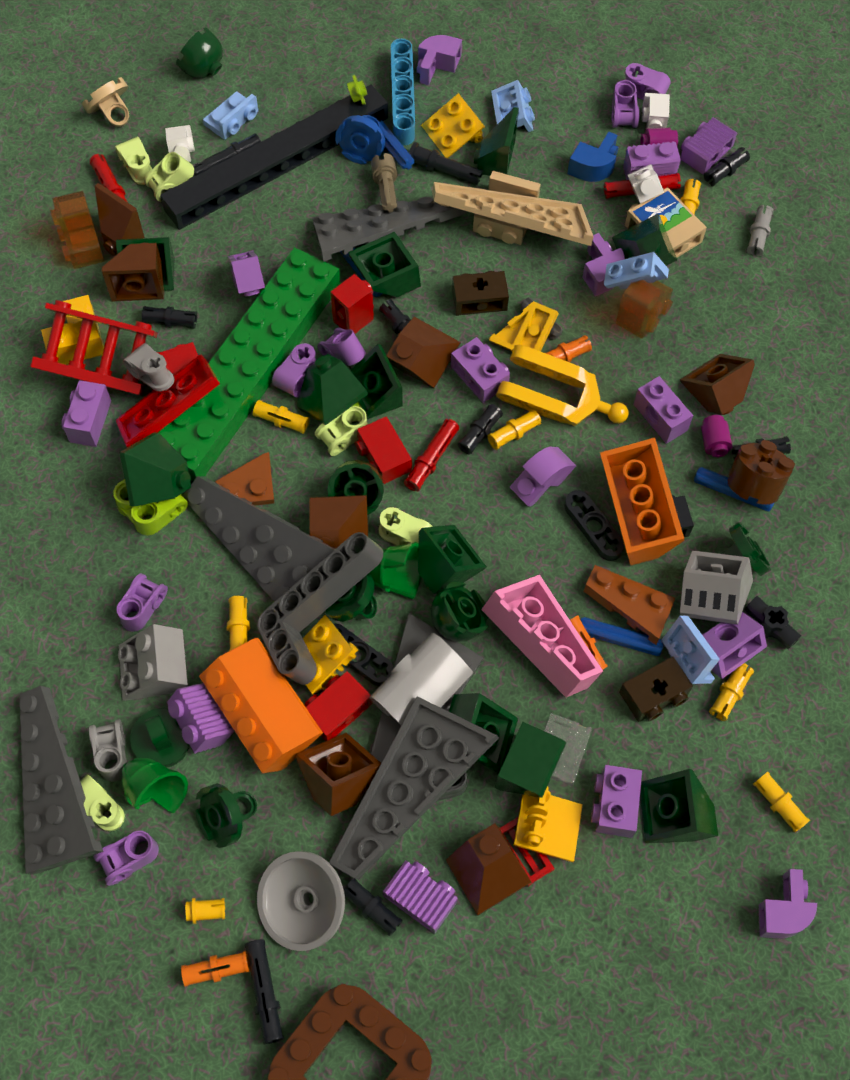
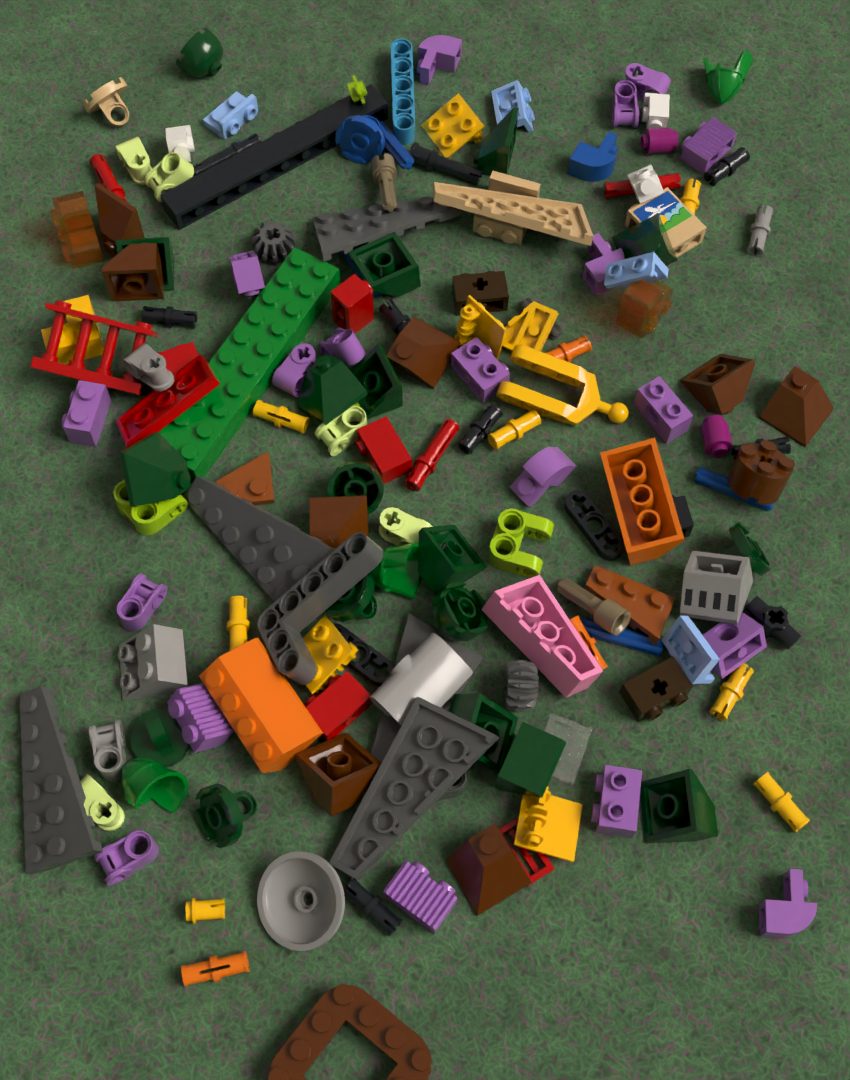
(266, 1006): black pin -> none
(273, 241): none -> dark grey gear
(479, 323): none -> yellow hinge
(510, 540): none -> lime piece
(520, 685): none -> dark grey gear
(605, 613): none -> dark tan piece
(662, 157): medium lavender brick -> none
(726, 82): none -> green helmet
(798, 407): none -> reddish brown slope

